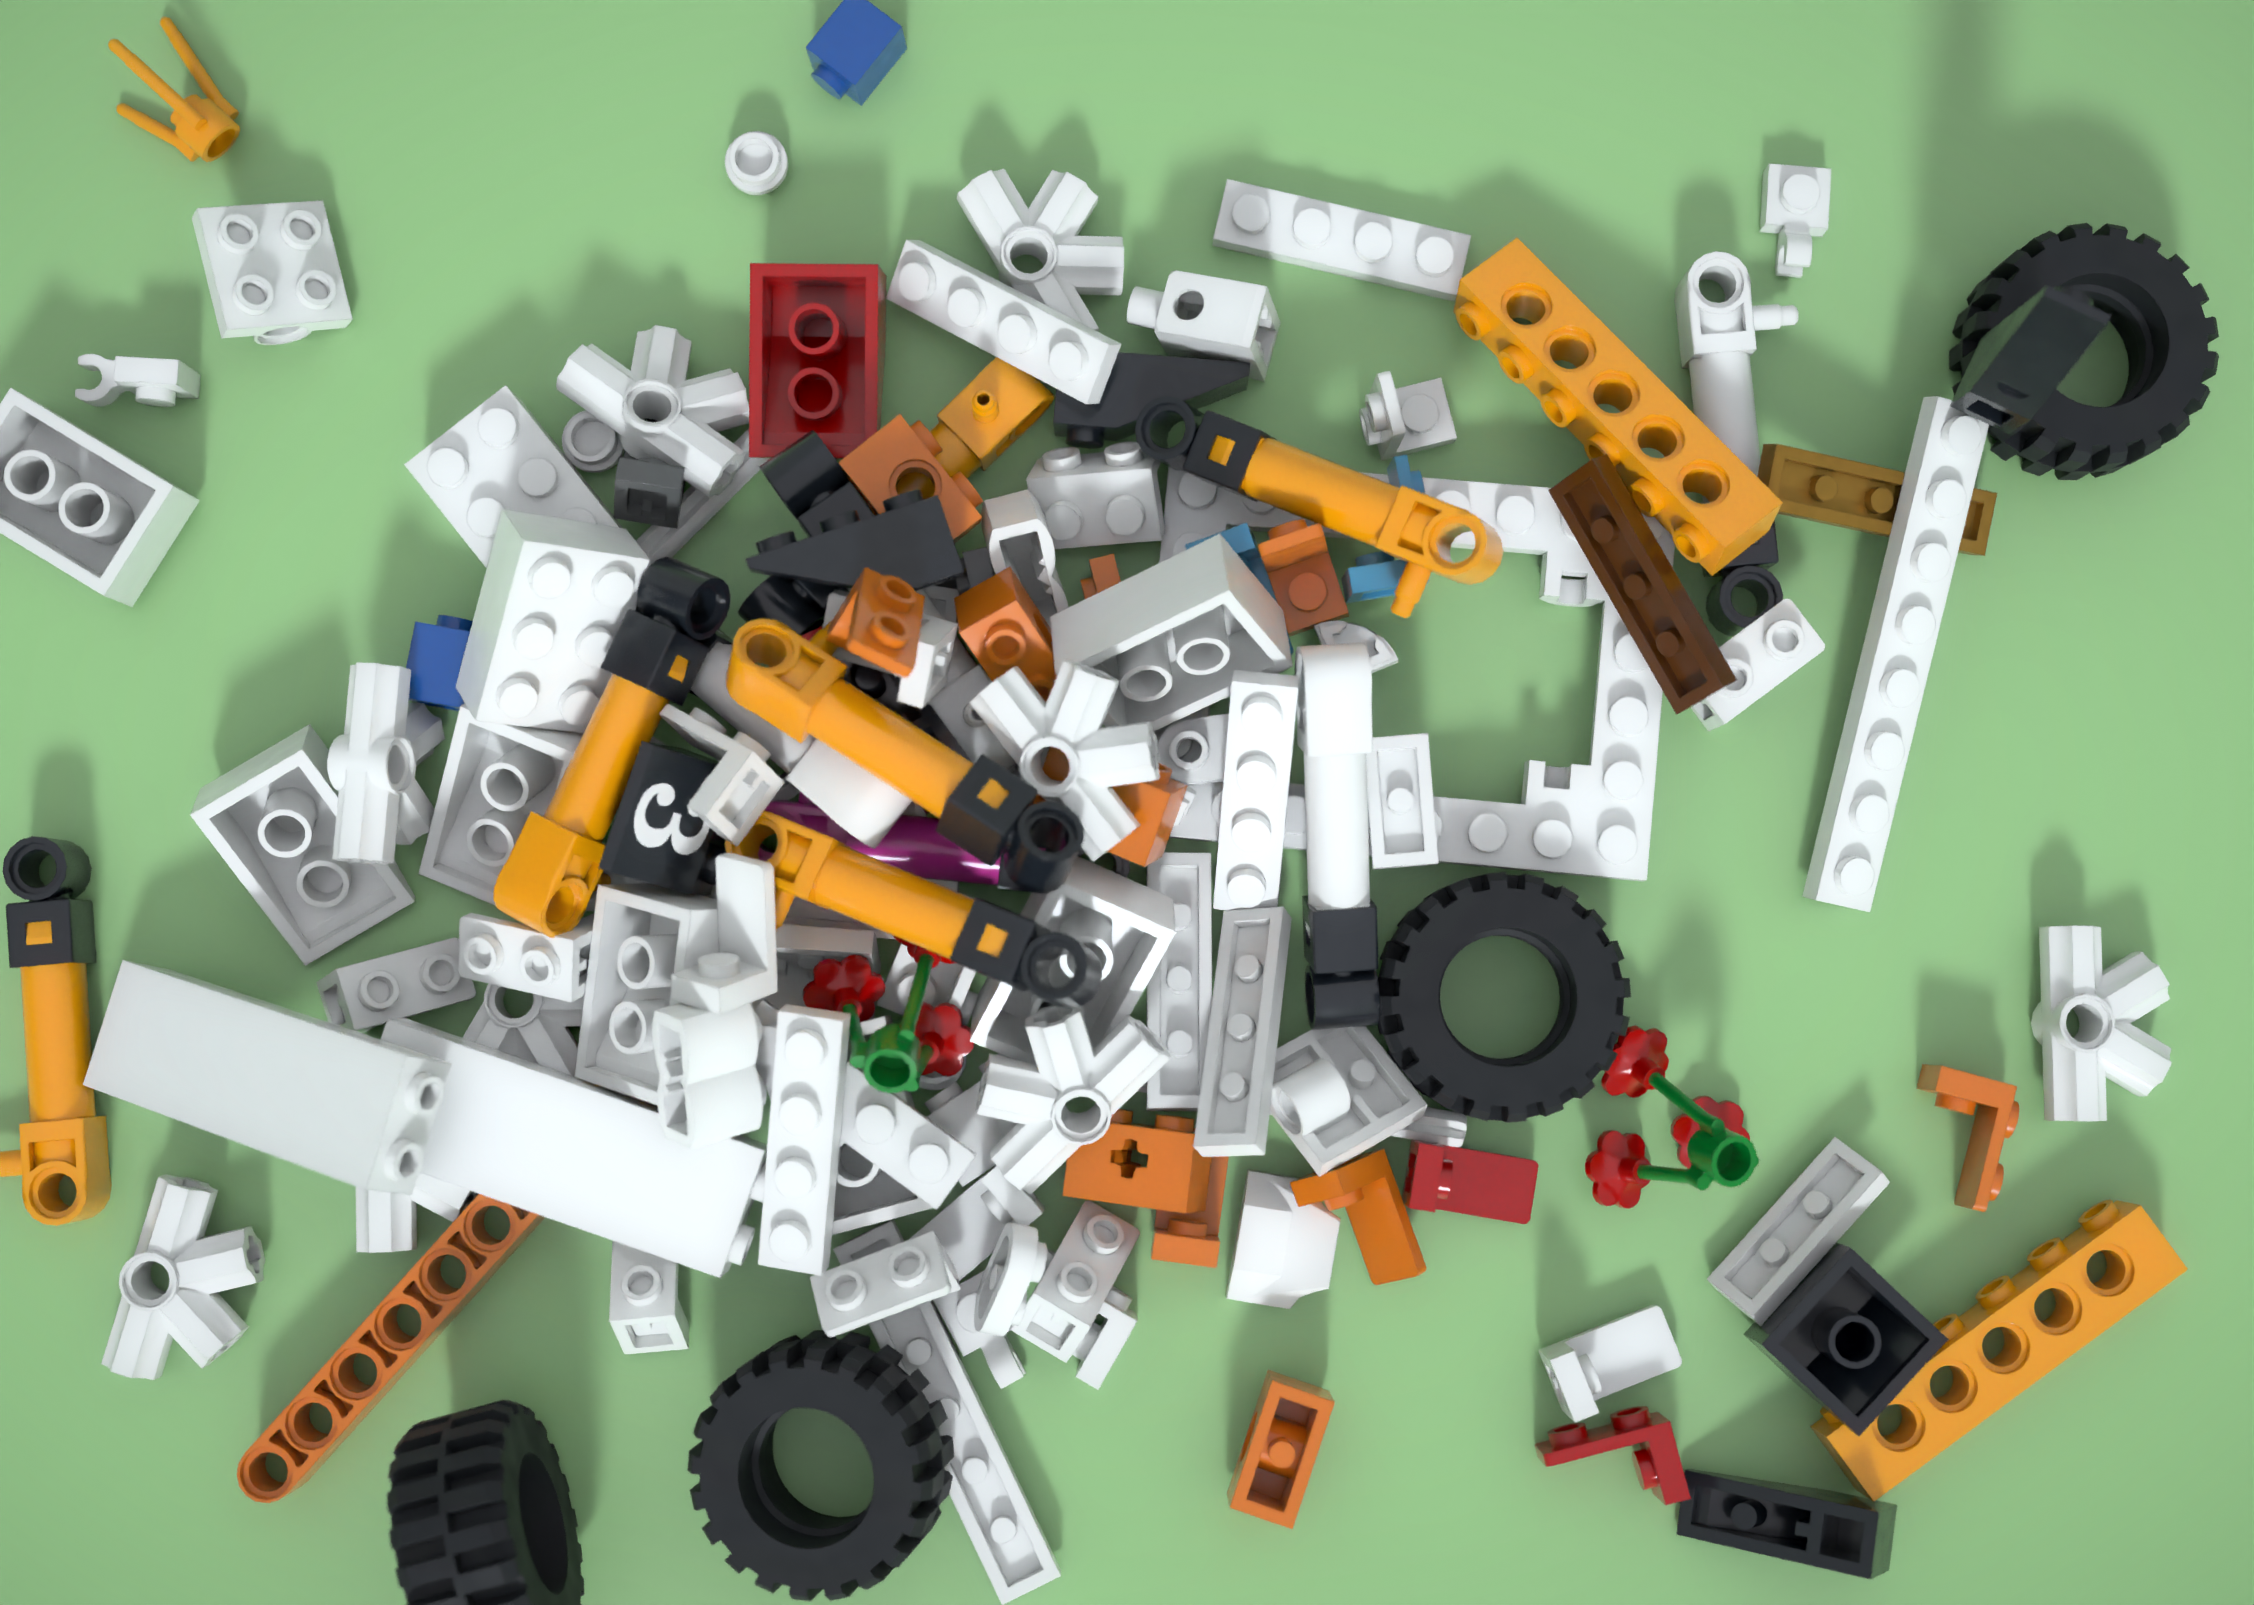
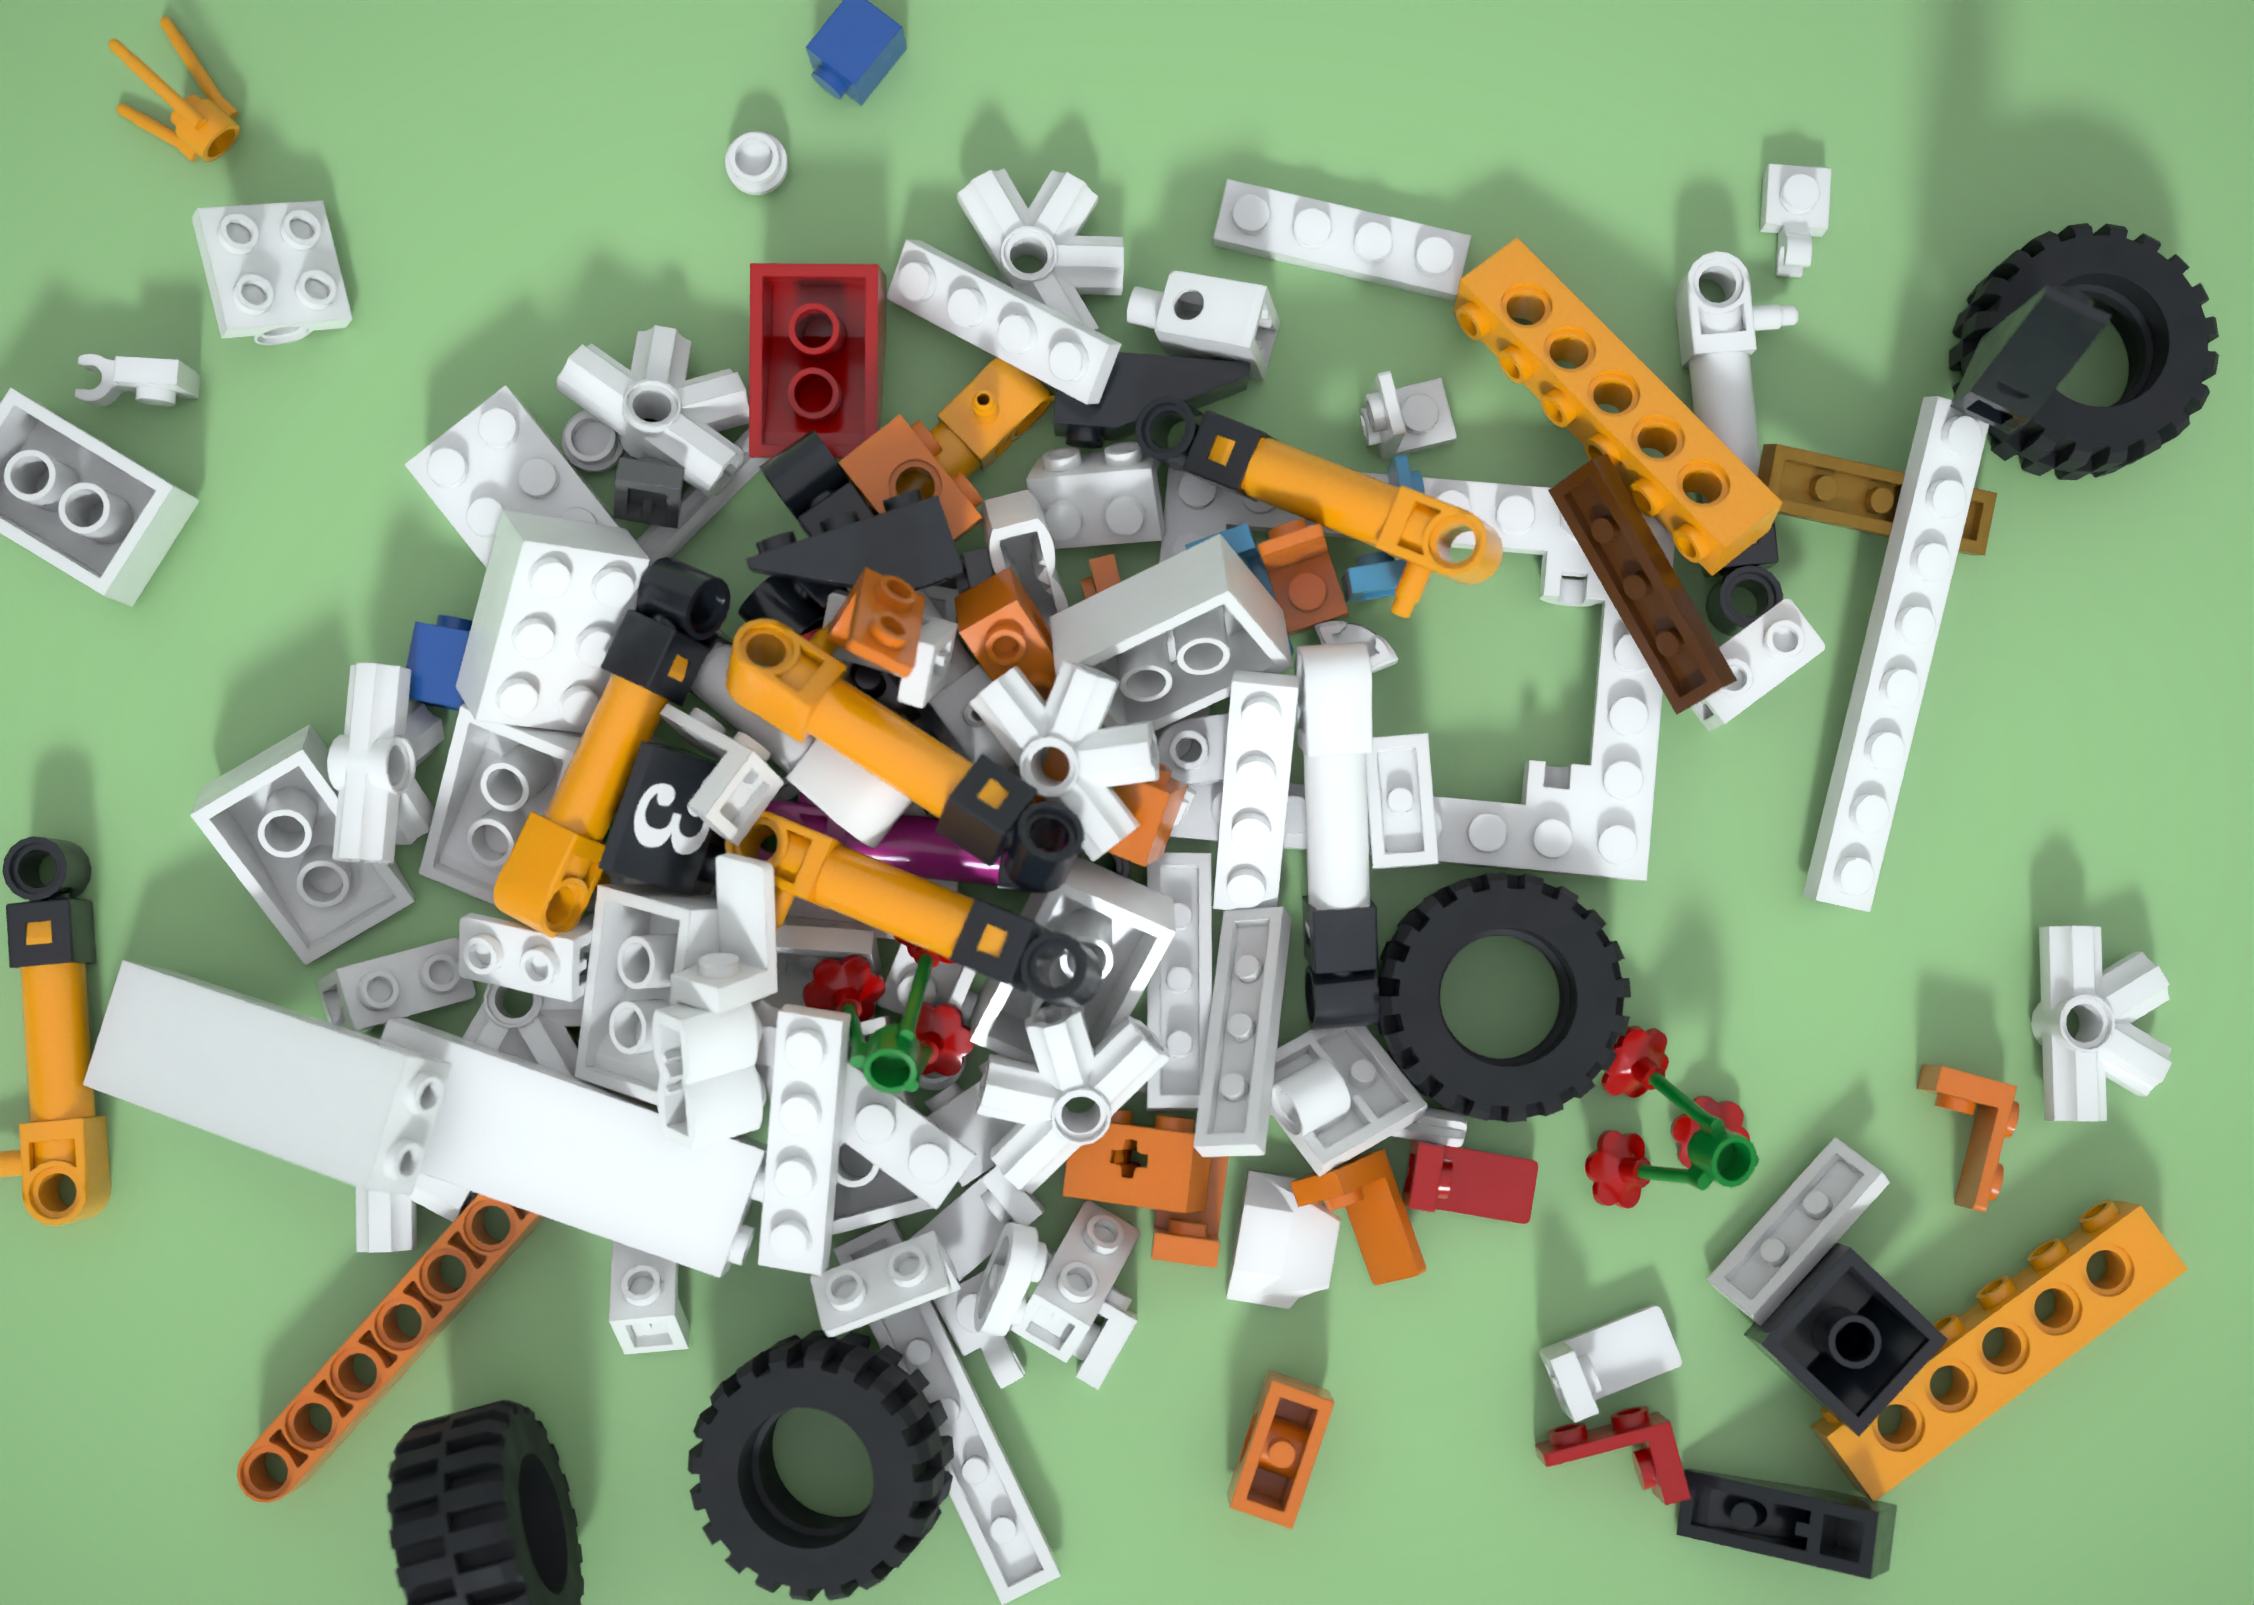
(197, 1271): white piece -> none

